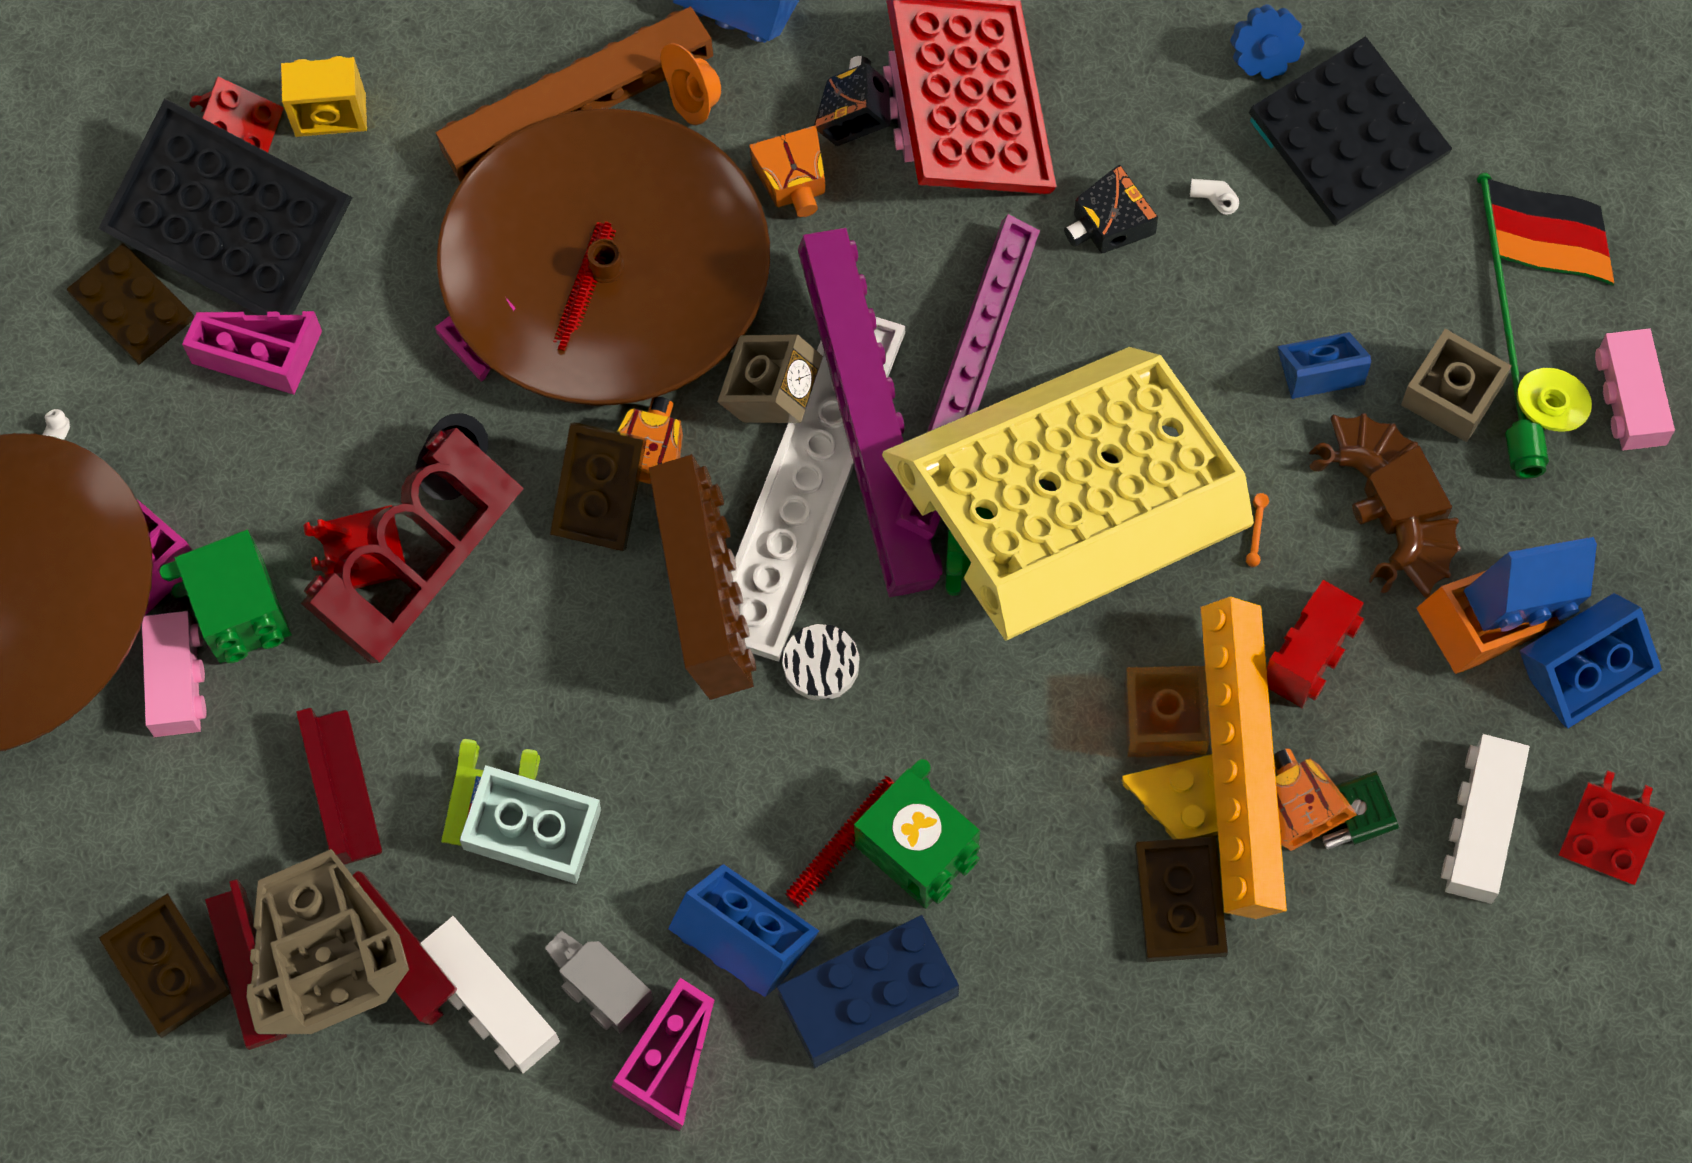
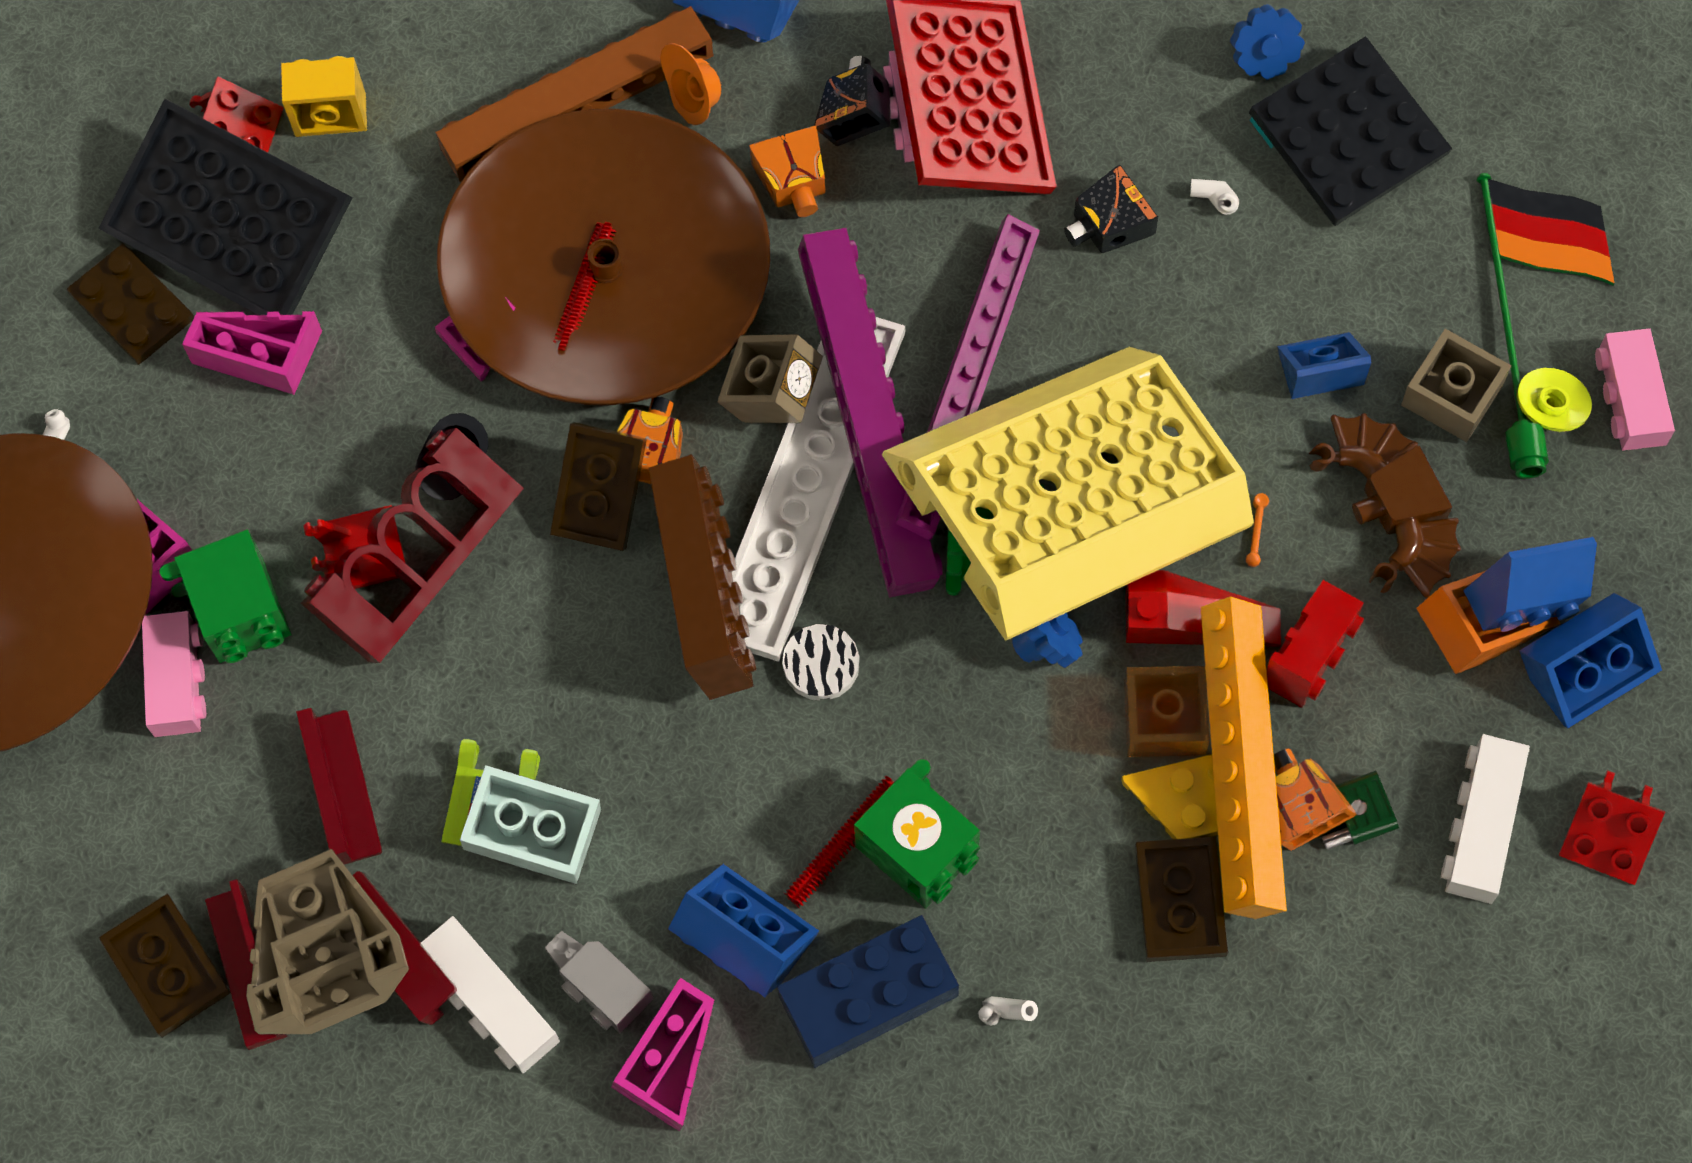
(1007, 1008): none -> white arm
(1054, 640): none -> blue plant
(1168, 610): none -> red wedge

